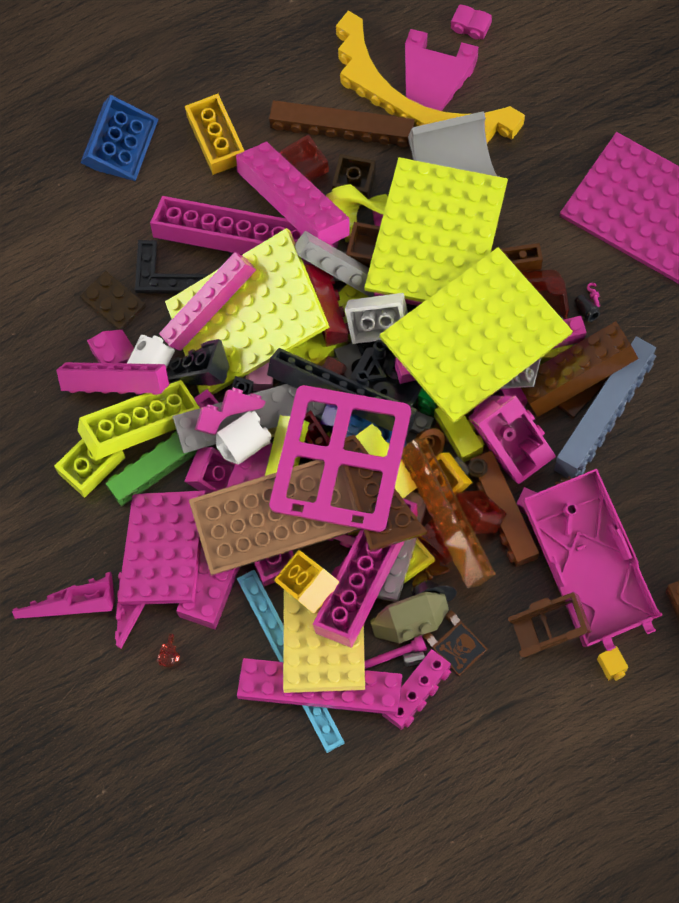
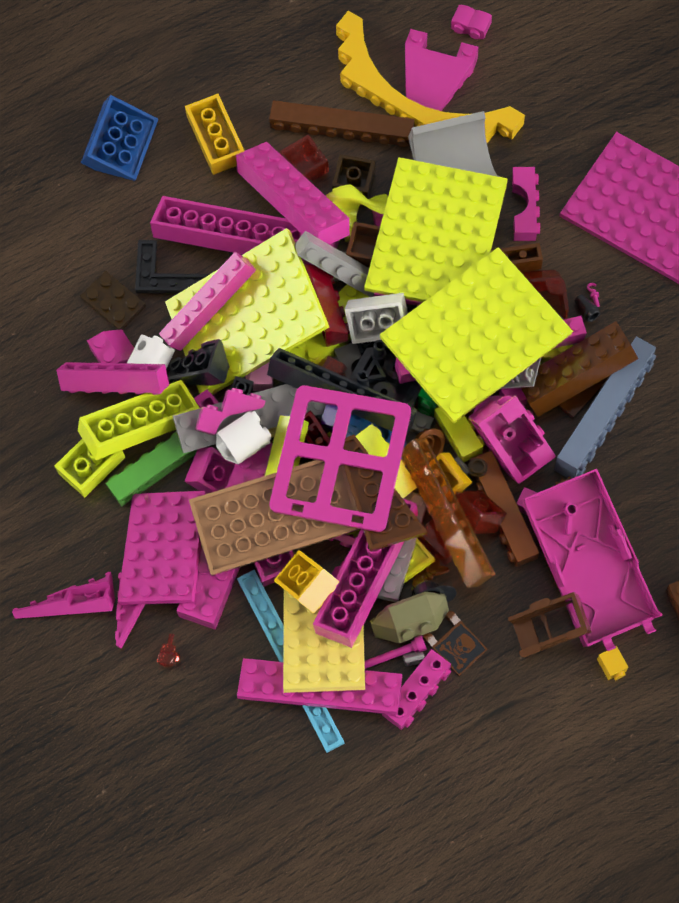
(525, 224): none -> dark pink arch

